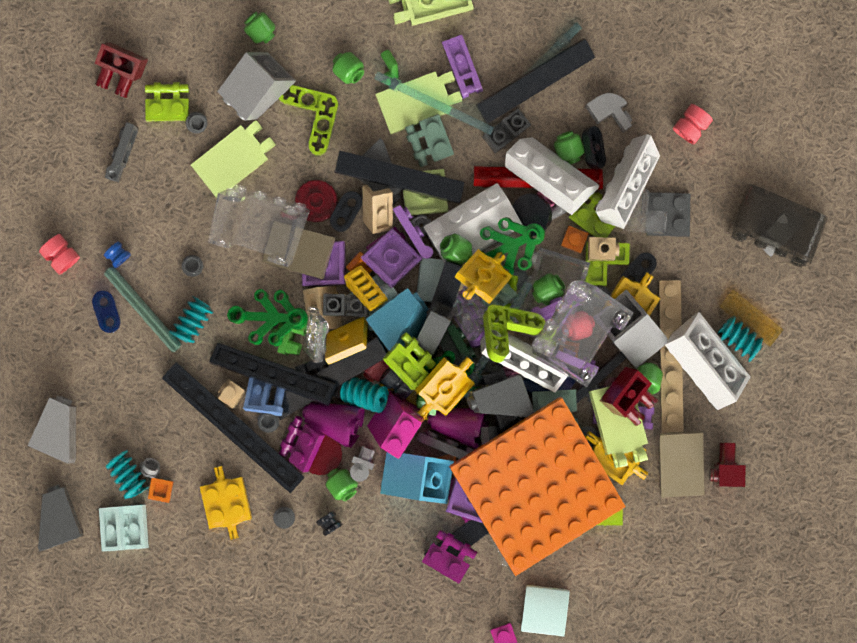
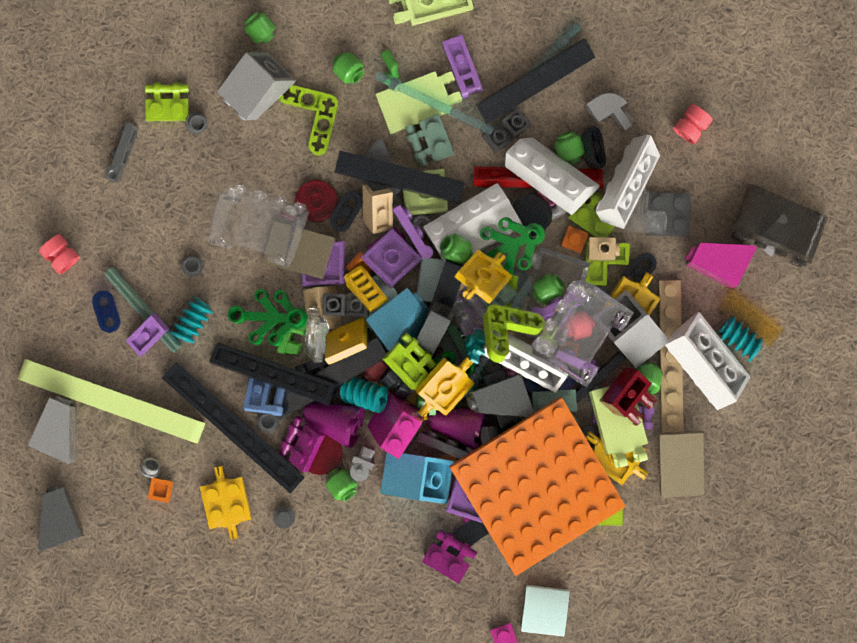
(111, 401): none -> yellowish green beam
(117, 254): blue wheel -> none
(121, 61): dark red brick -> none
(123, 528): light aqua slope -> none
(126, 475): teal piece -> none
(147, 334): none -> medium lavender plate
(230, 393): tan brick -> none
(232, 158): yellowish green tile -> none
(329, 523): black wheel -> none
(474, 345): none -> teal plate
(721, 261): none -> dark pink slope
(726, 471): dark red brick -> none

